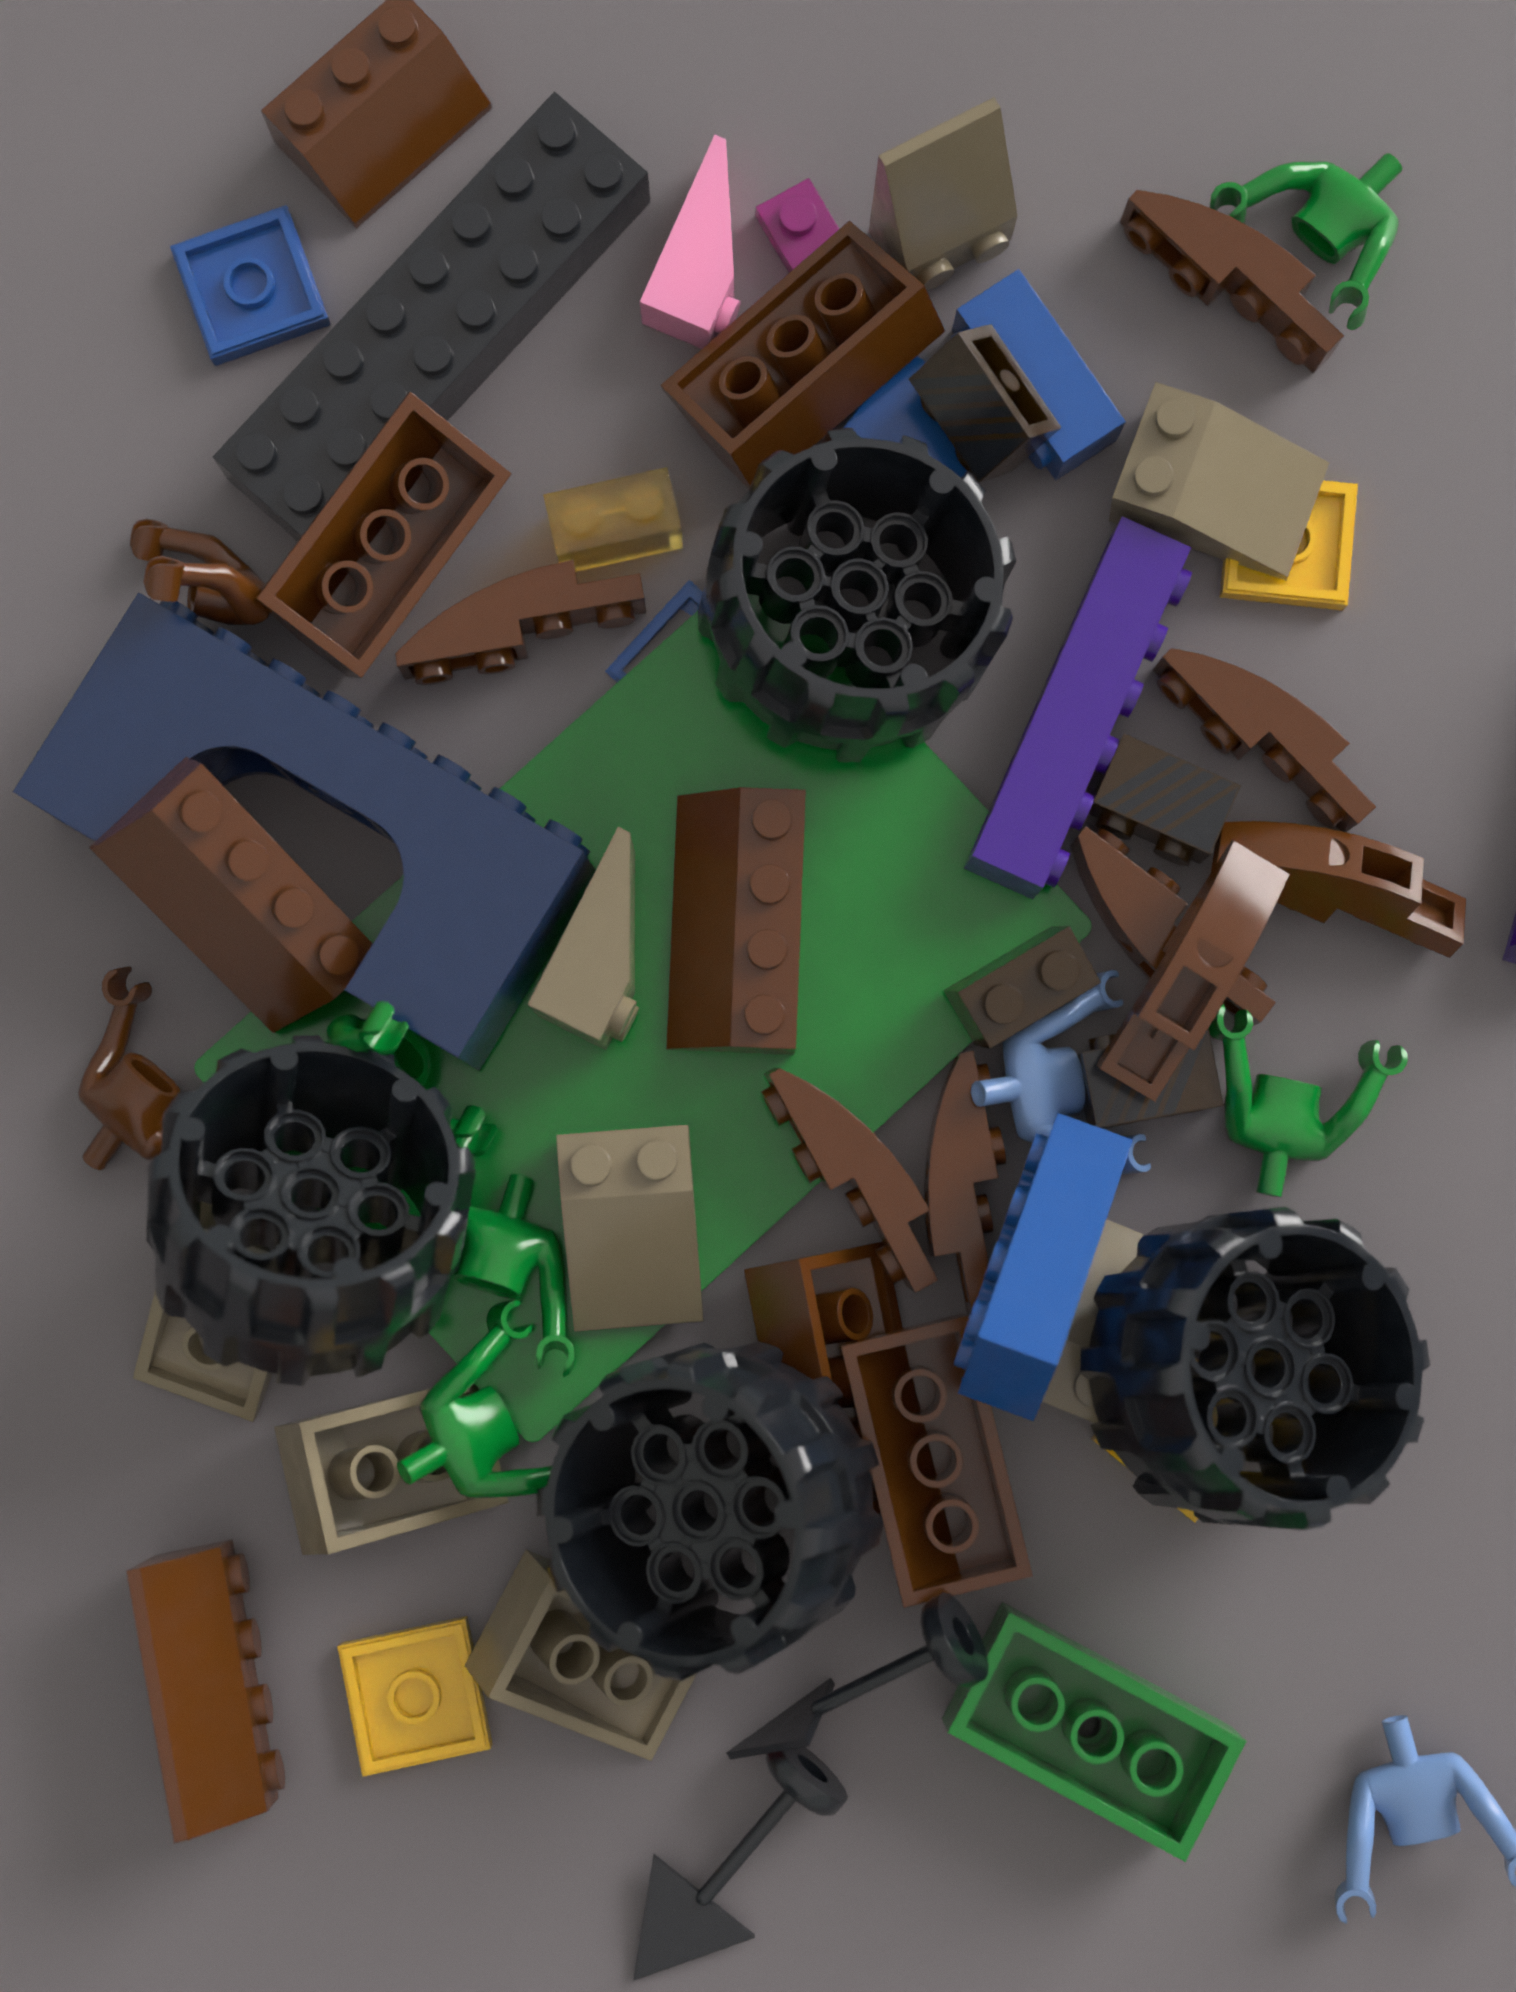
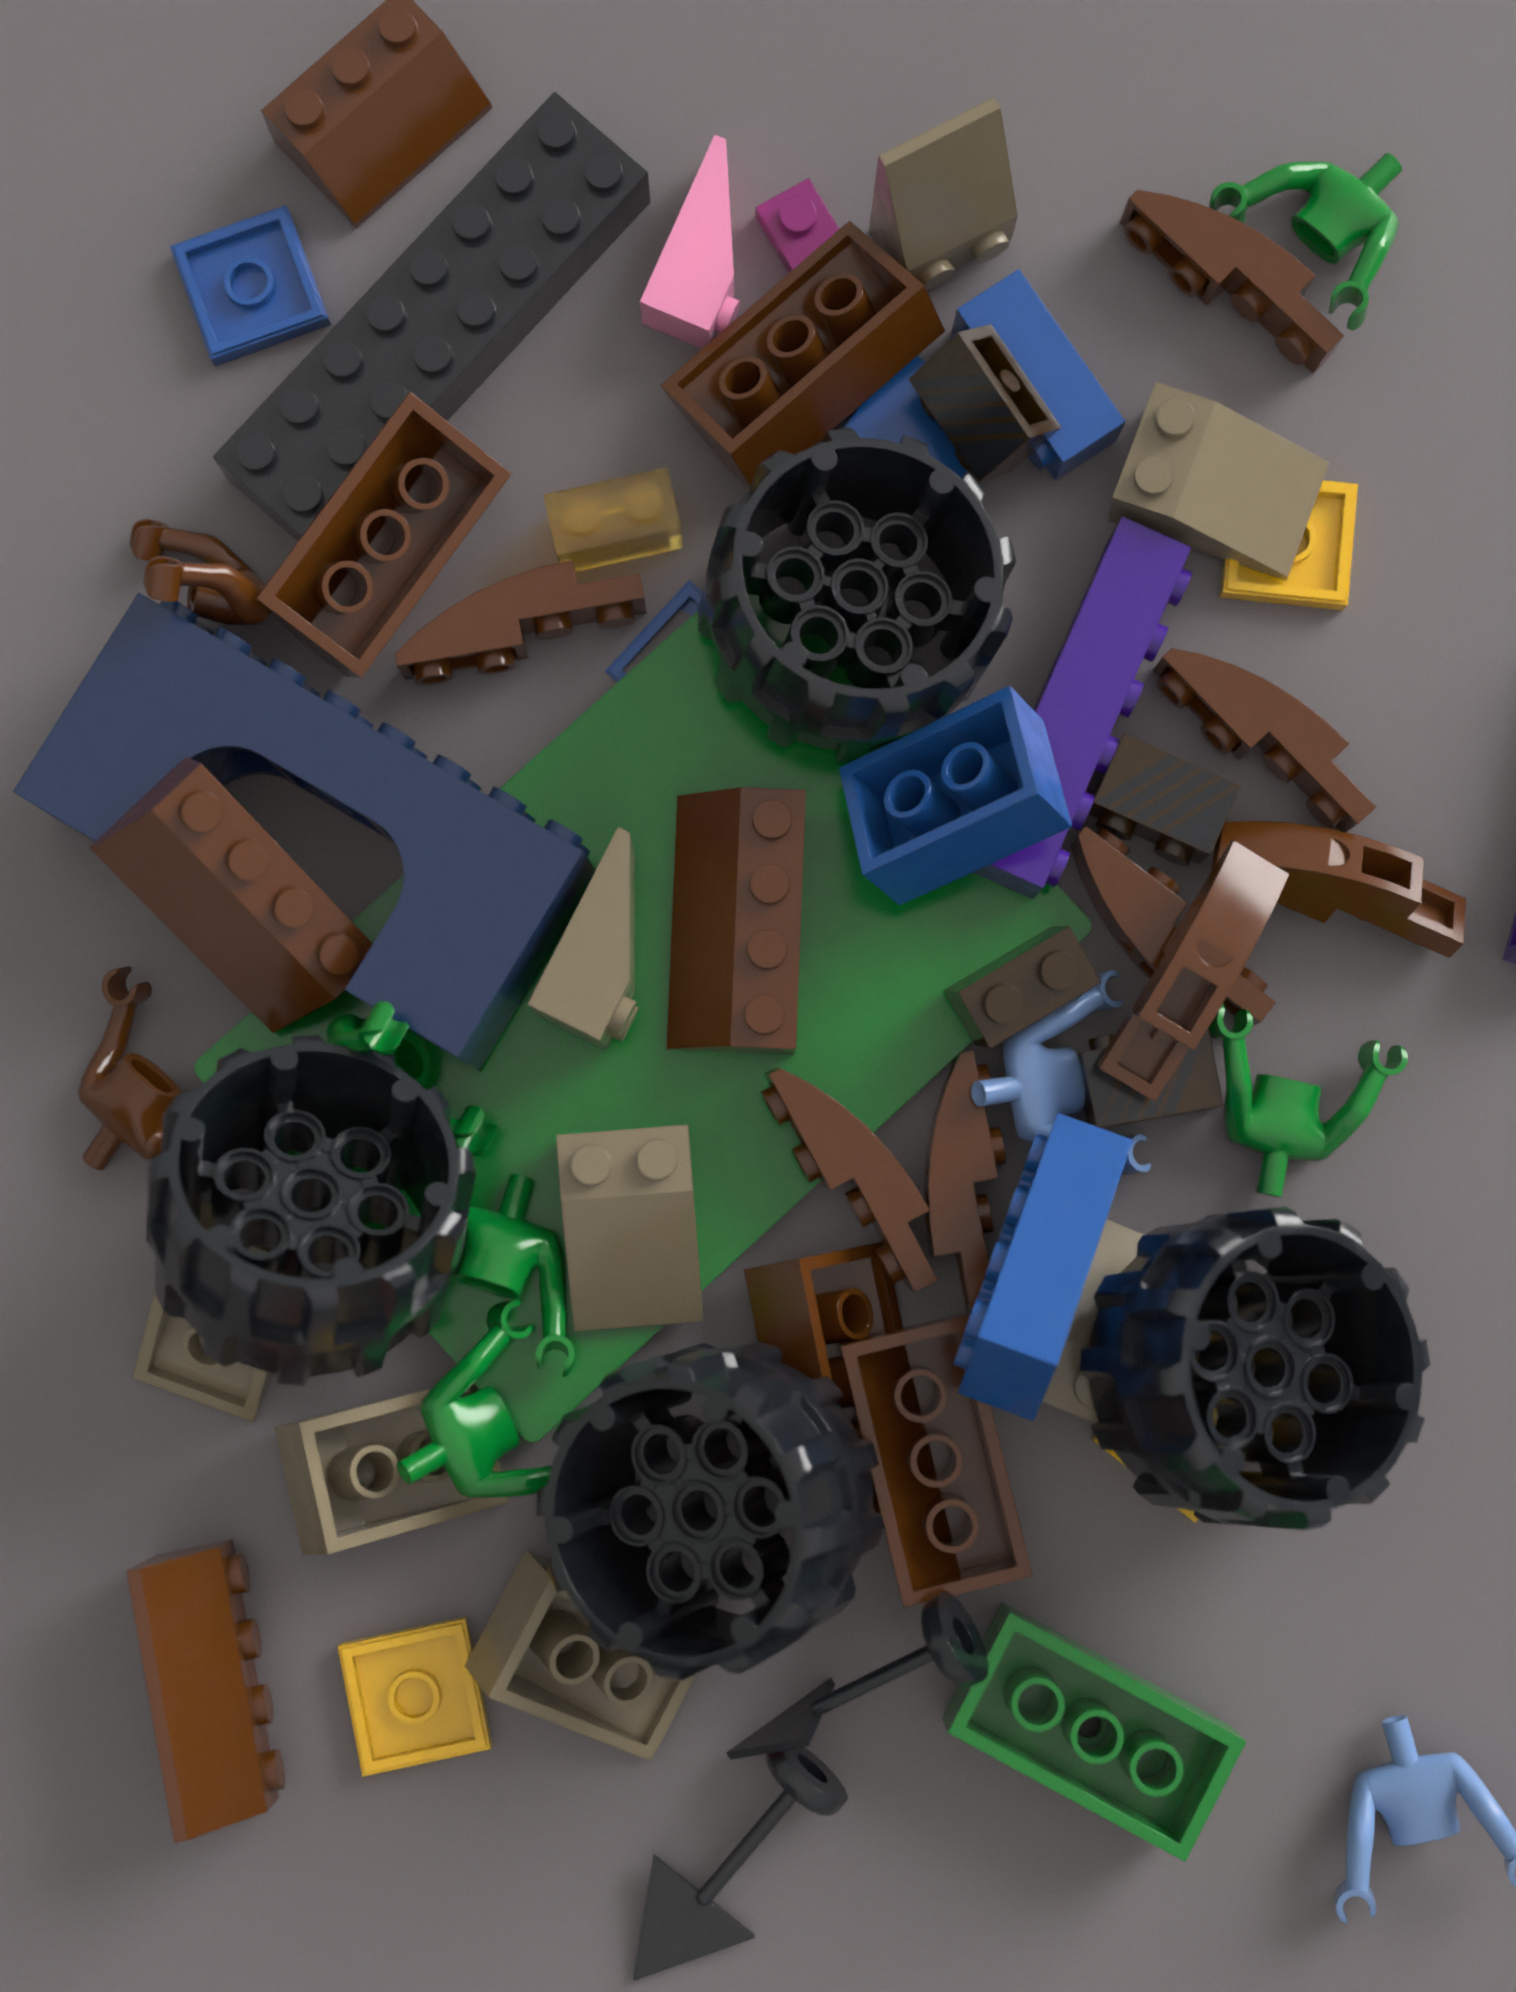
(954, 796): none -> blue brick

